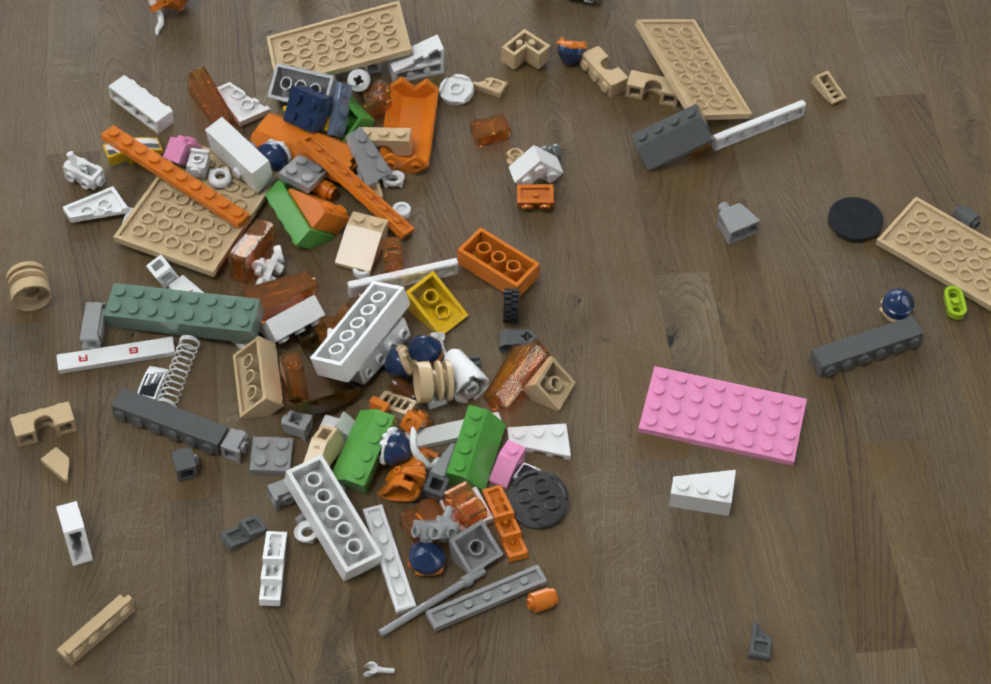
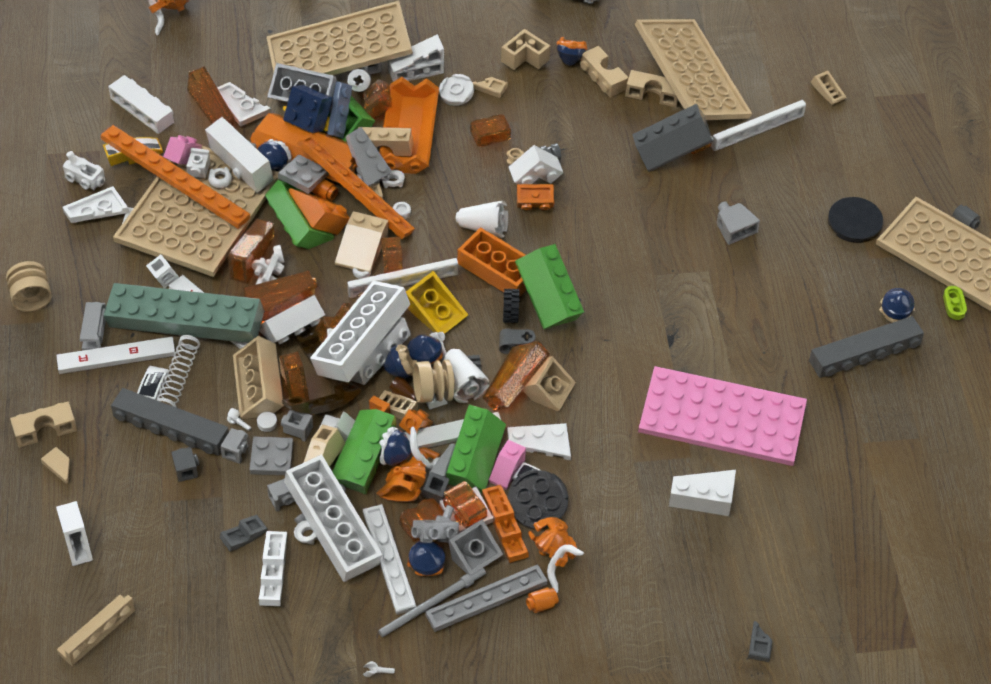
(233, 418): none -> white hand
(267, 421): none -> white tile
(487, 216): none -> white cone
(549, 287): none -> bright green slope
(556, 543): none -> orange helmet

